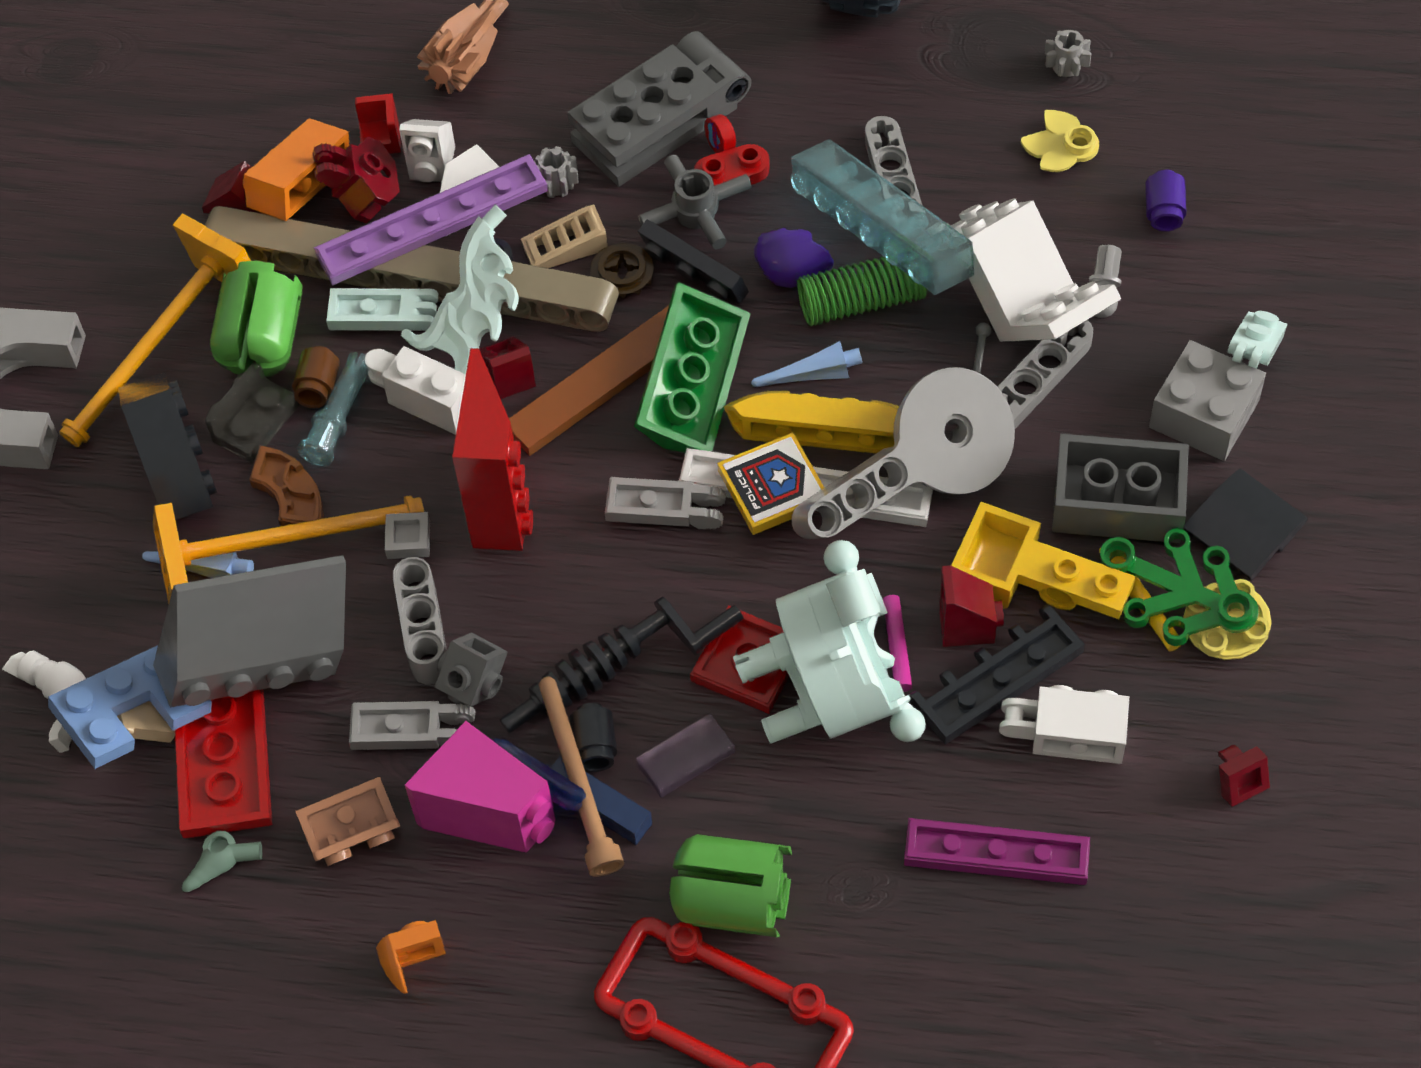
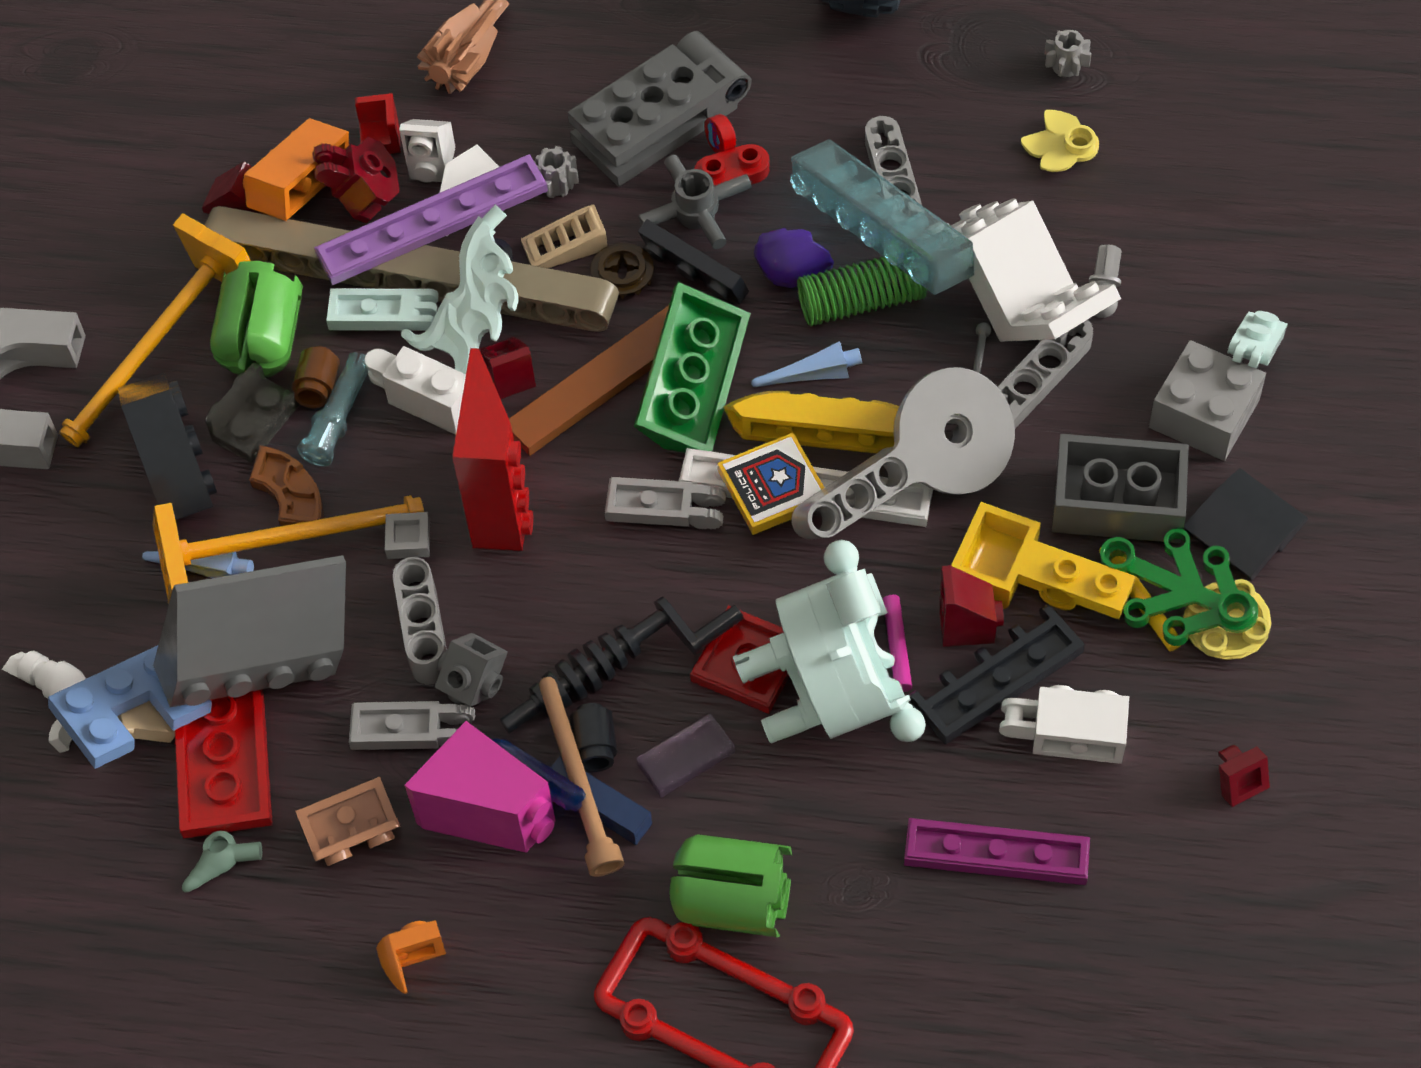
(1165, 200): dark purple brick -> none

